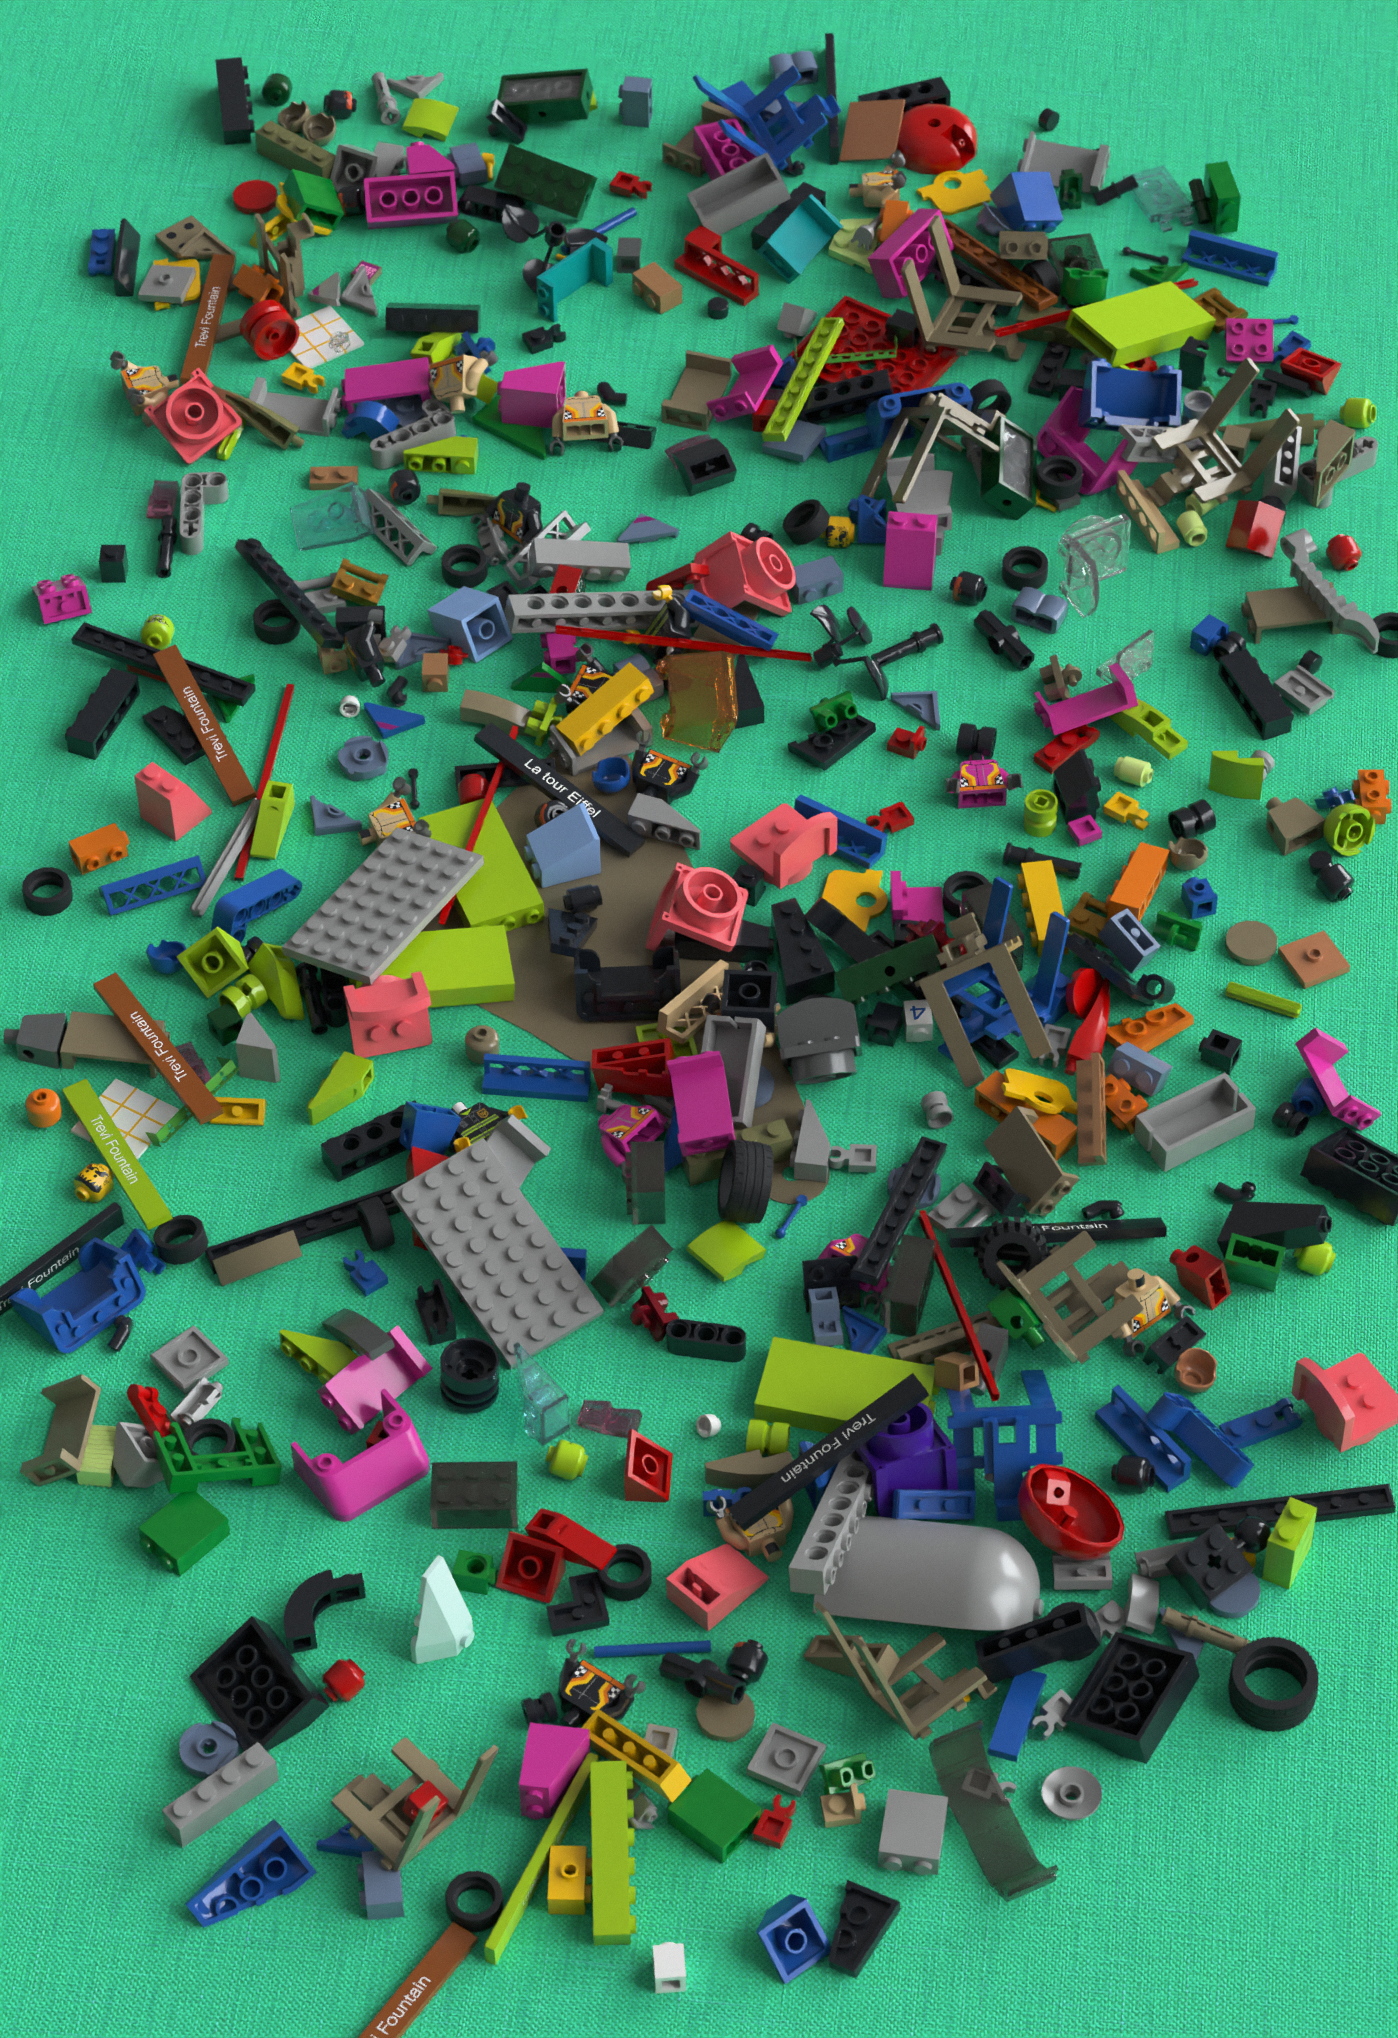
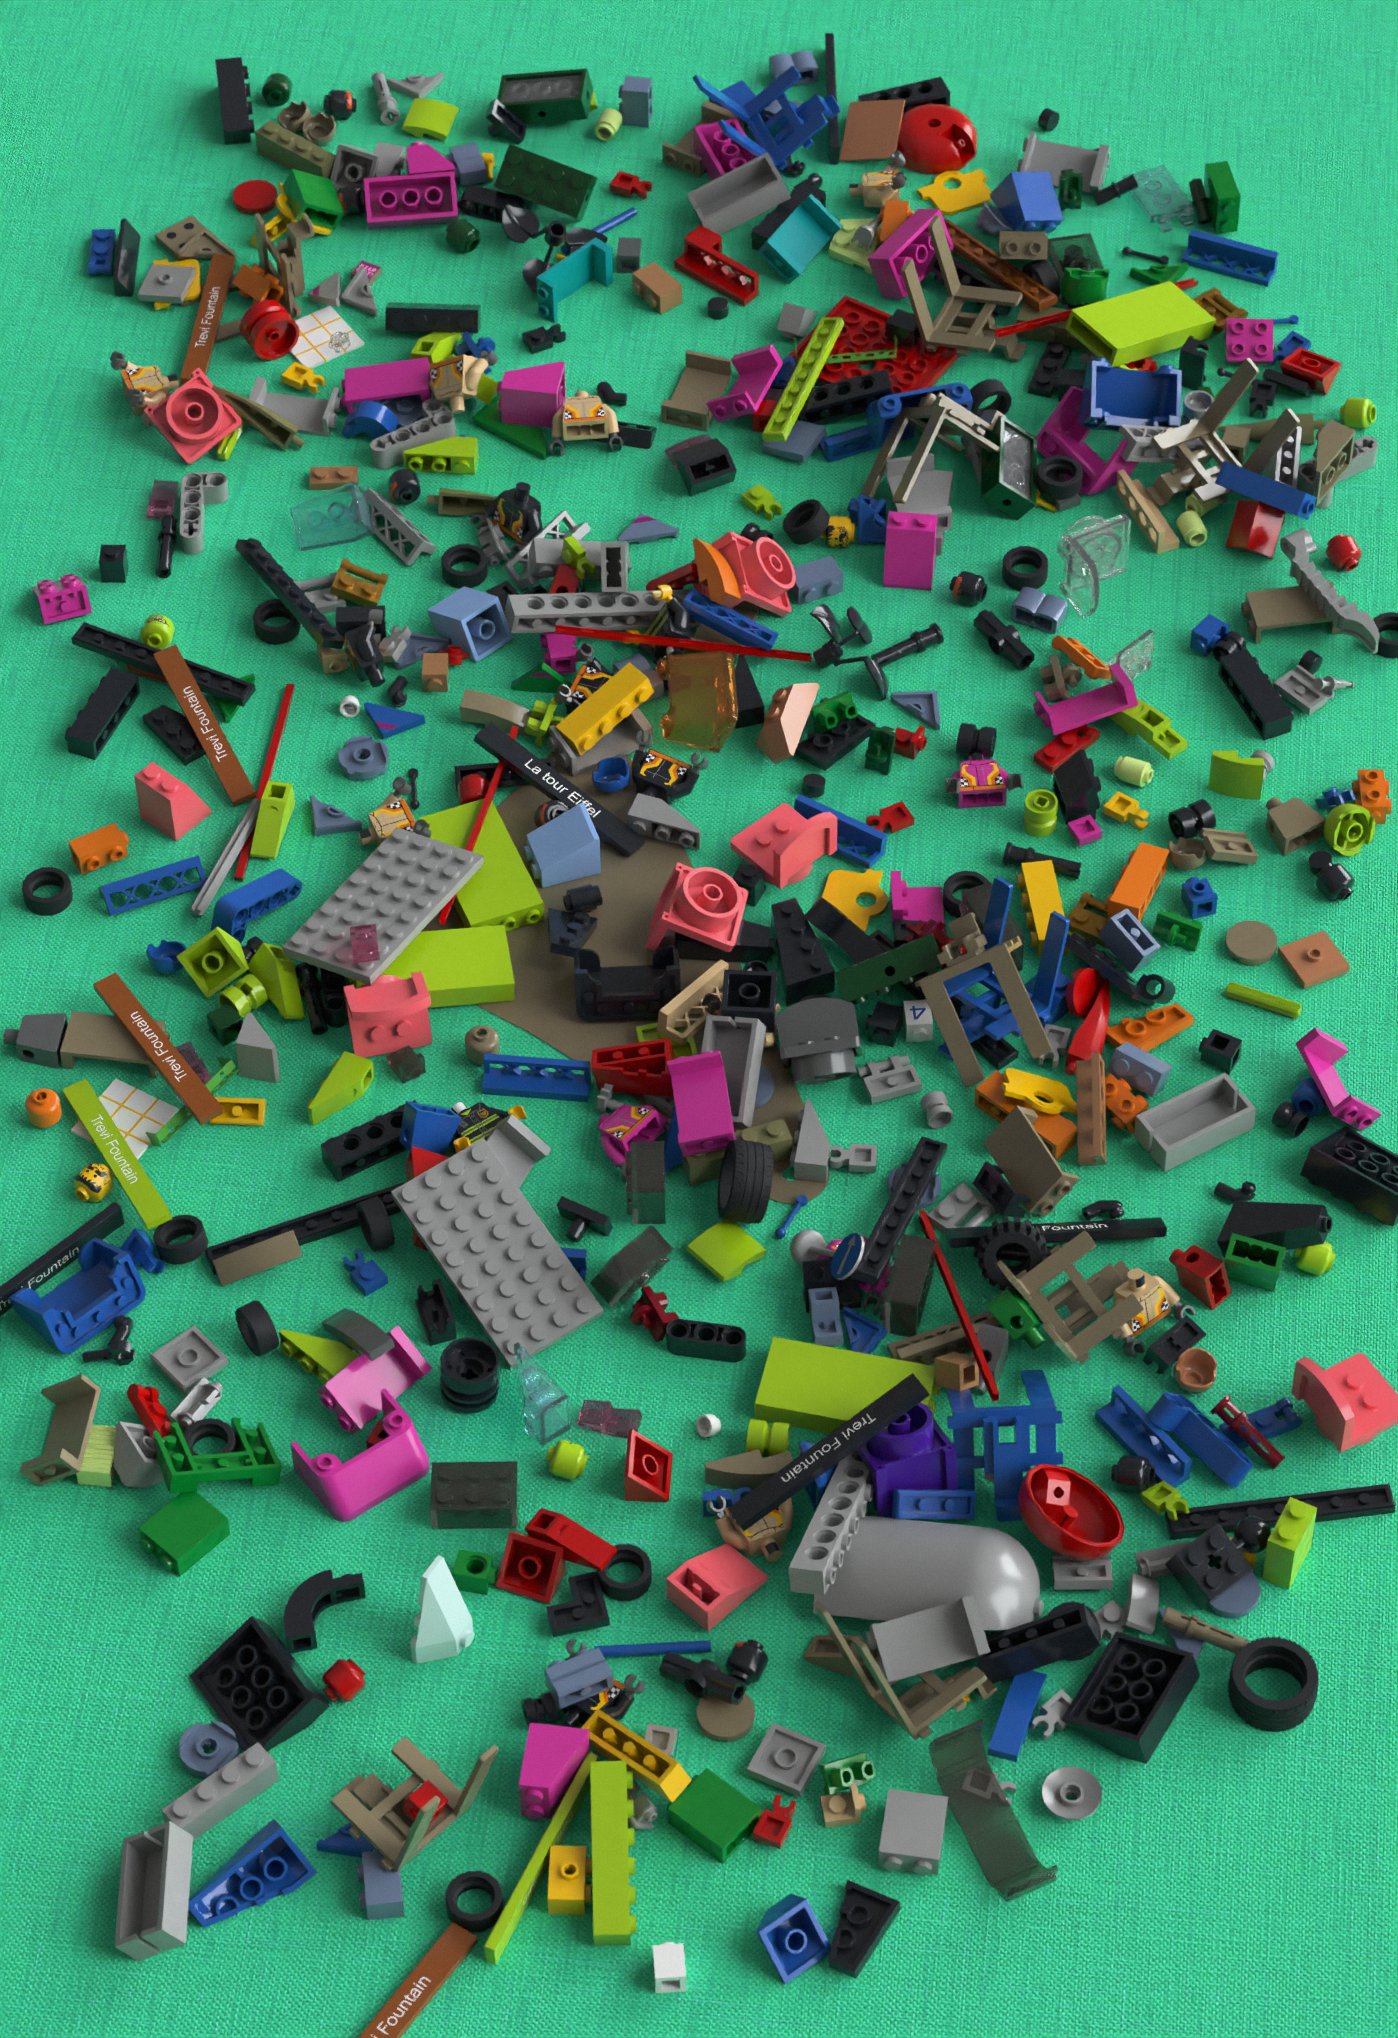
(118, 1350): none -> black bar
(154, 1891): none -> light grey piece
(257, 1328): none -> black tyre
(364, 943): none -> clear pink slope
(406, 1064): none -> clear smoke bracket
(575, 556): none -> lime plate
(578, 1677): none -> sand blue brick
(582, 1219): none -> black tile
(608, 124): none -> yellowish green brick
(614, 566): none -> light grey brick
(716, 574): none -> orange slope
(760, 500): none -> lime plate
(786, 721): none -> nougat wedge
(810, 1244): none -> light grey piece
(813, 179): none -> black arm
(813, 785): none -> black piece
(880, 749): none -> dark green hips
(892, 1083): none -> light grey plate
(928, 1639): none -> light grey panel
(1081, 657): none -> orange plate
(1164, 1498): none -> lime plate
(1228, 846): none -> dark tan plate
(1240, 1418): none -> dark red pin
(1266, 490): none -> blue slope
(1329, 684): none -> light grey piece

